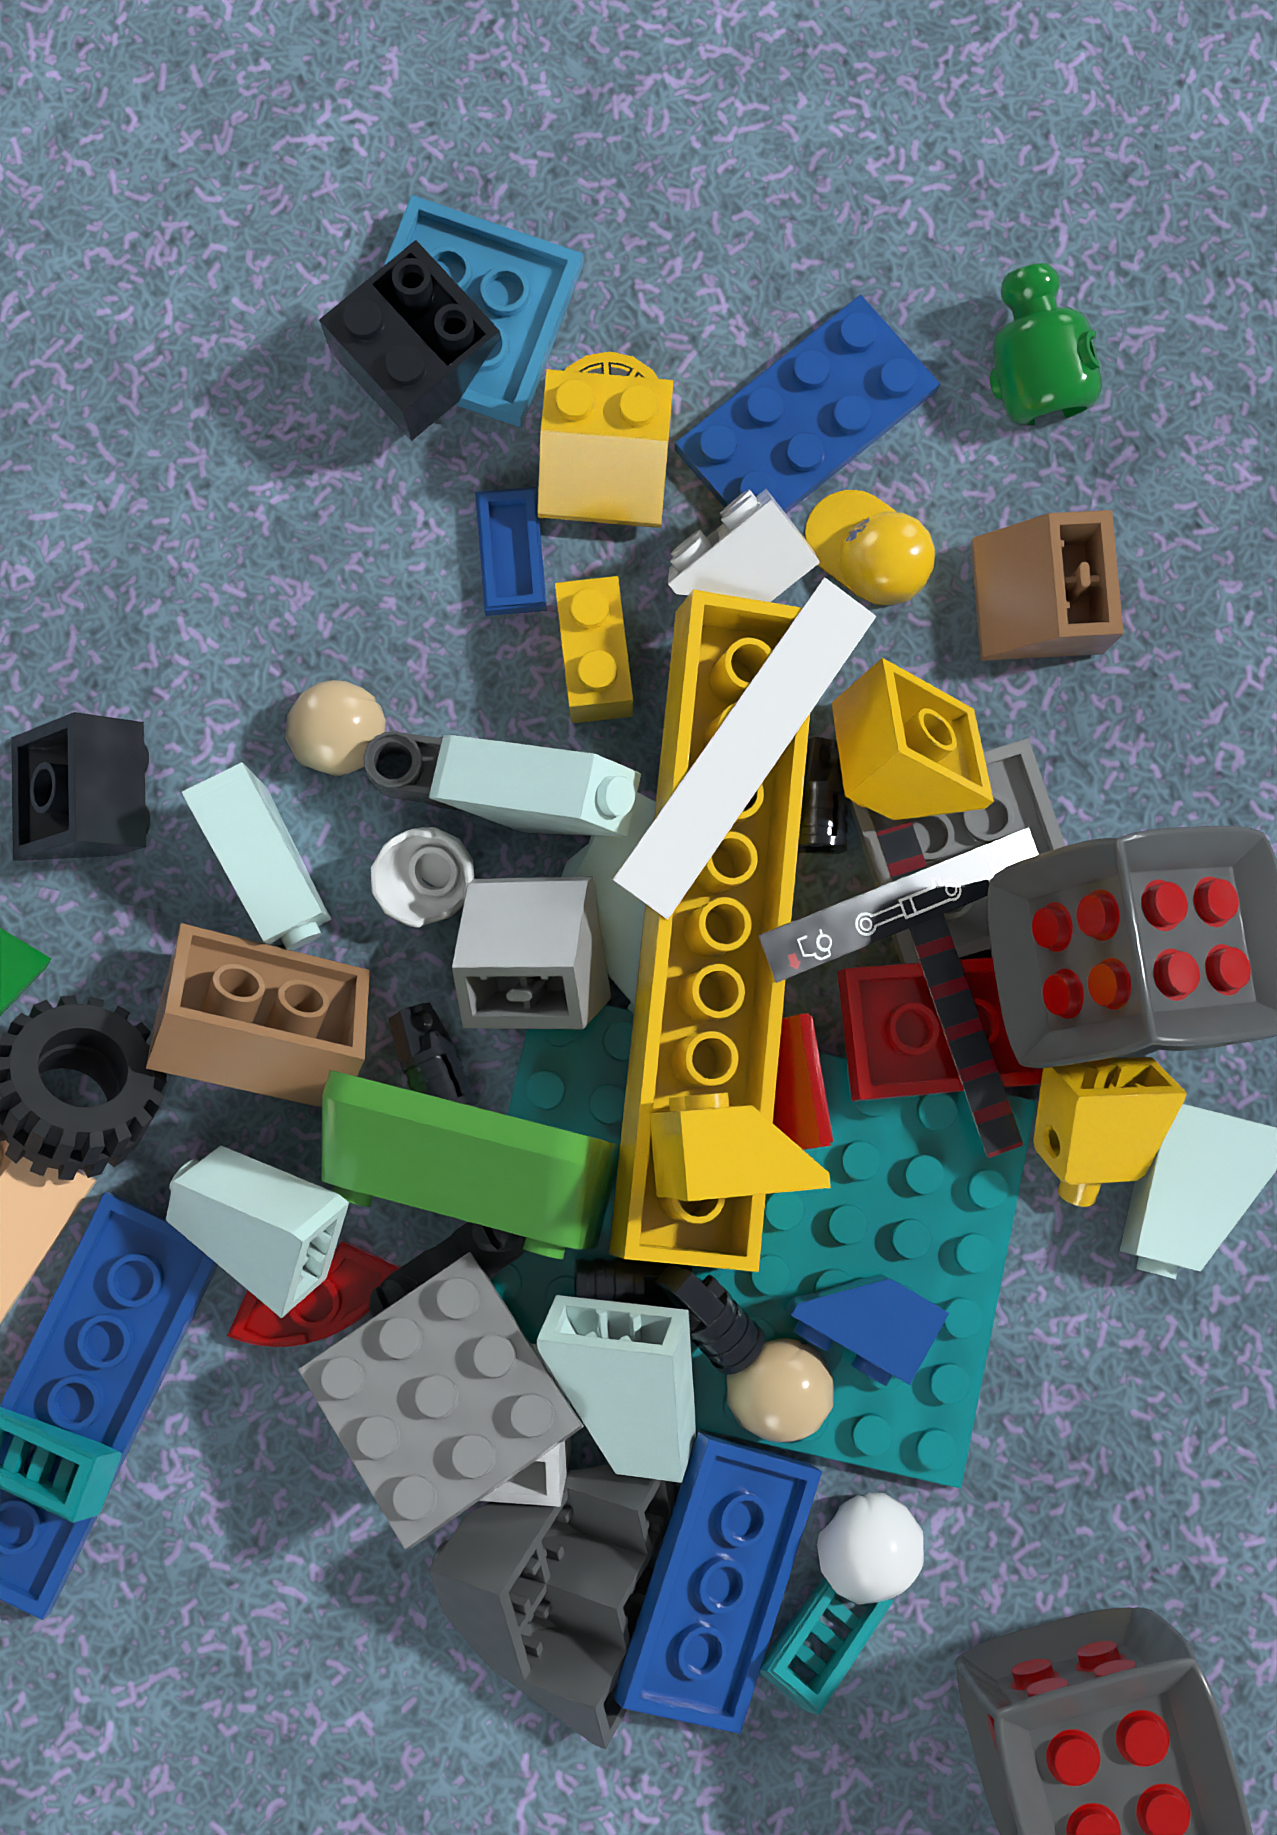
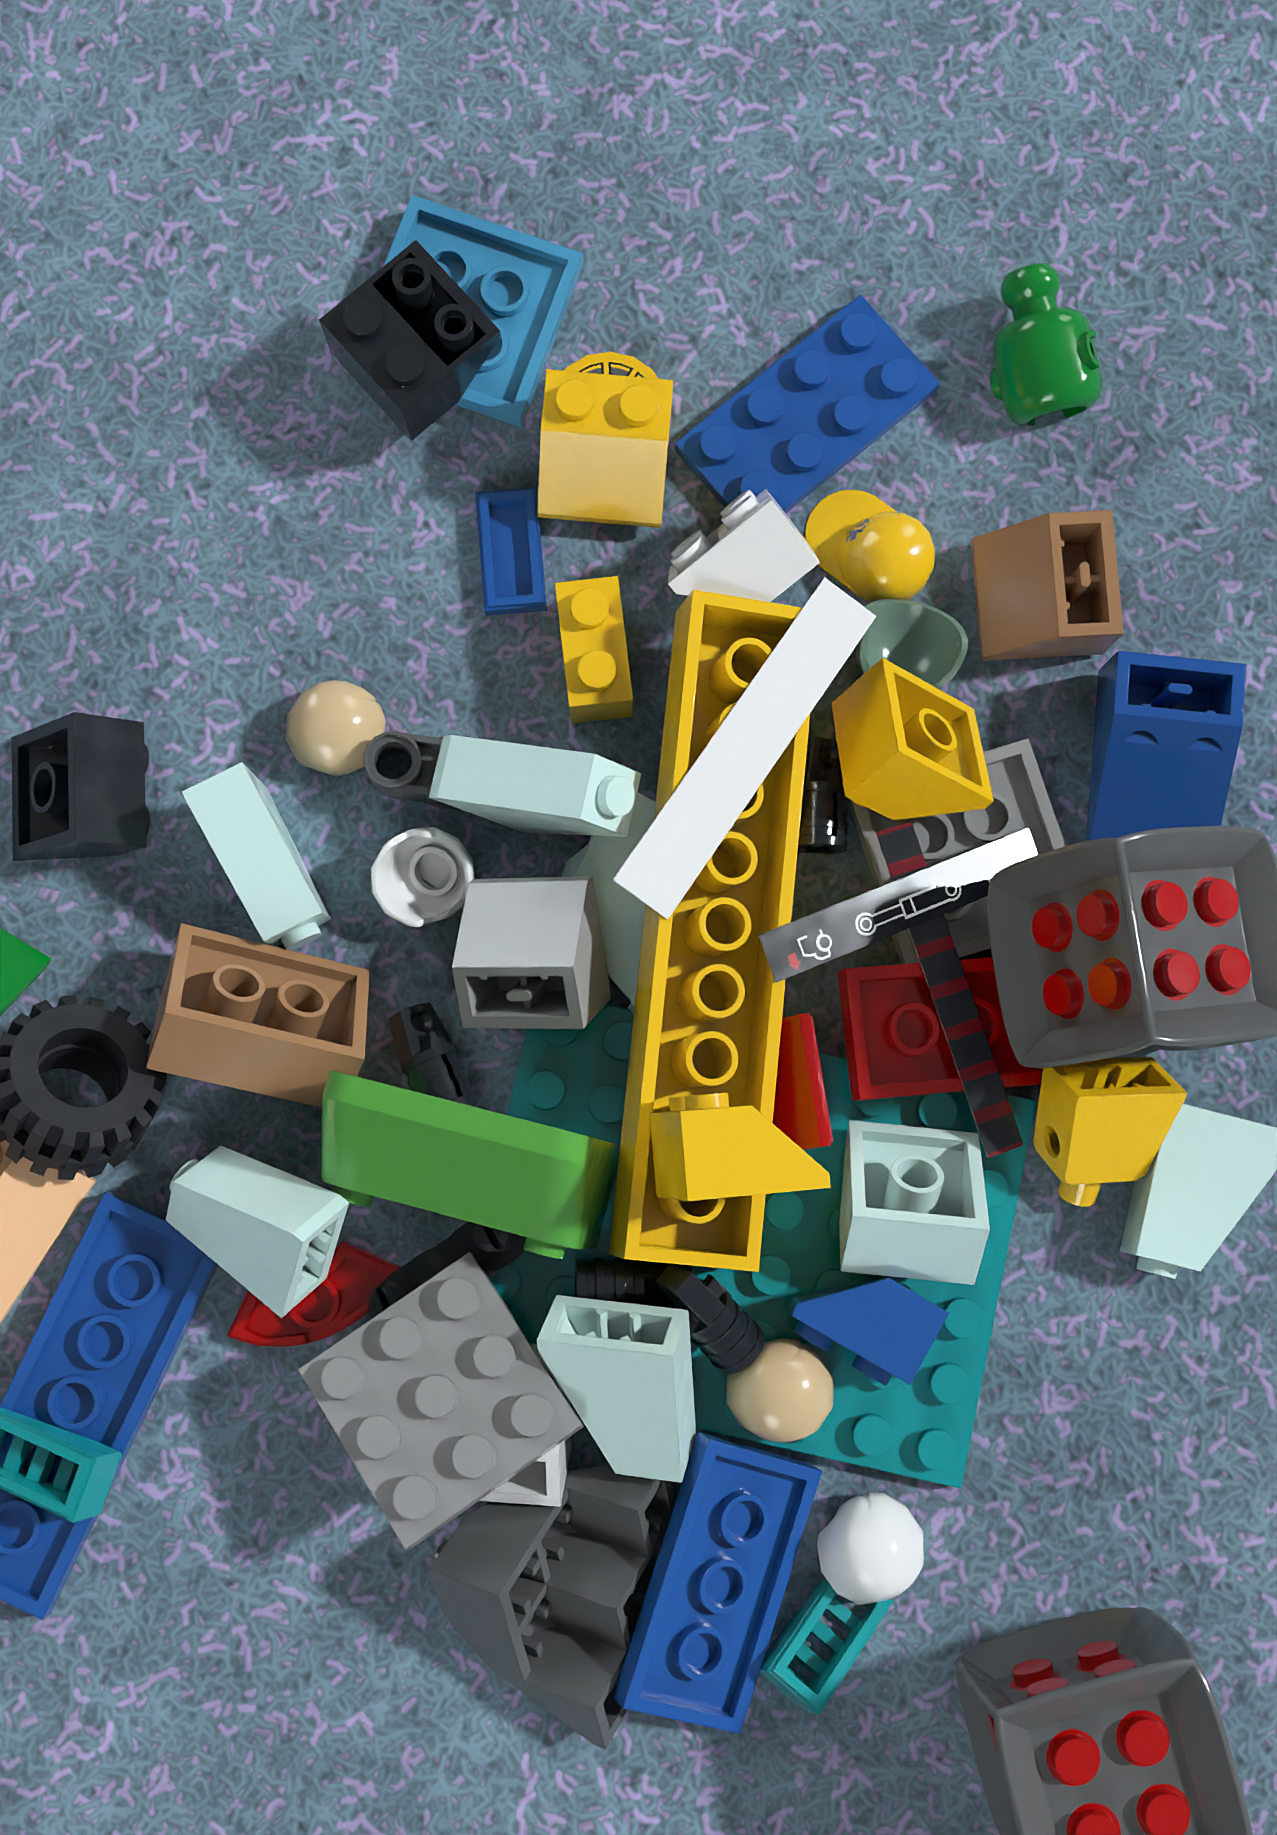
(912, 1203): none -> light aqua slope
(914, 639): none -> sand green helmet
(1163, 742): none -> blue slope

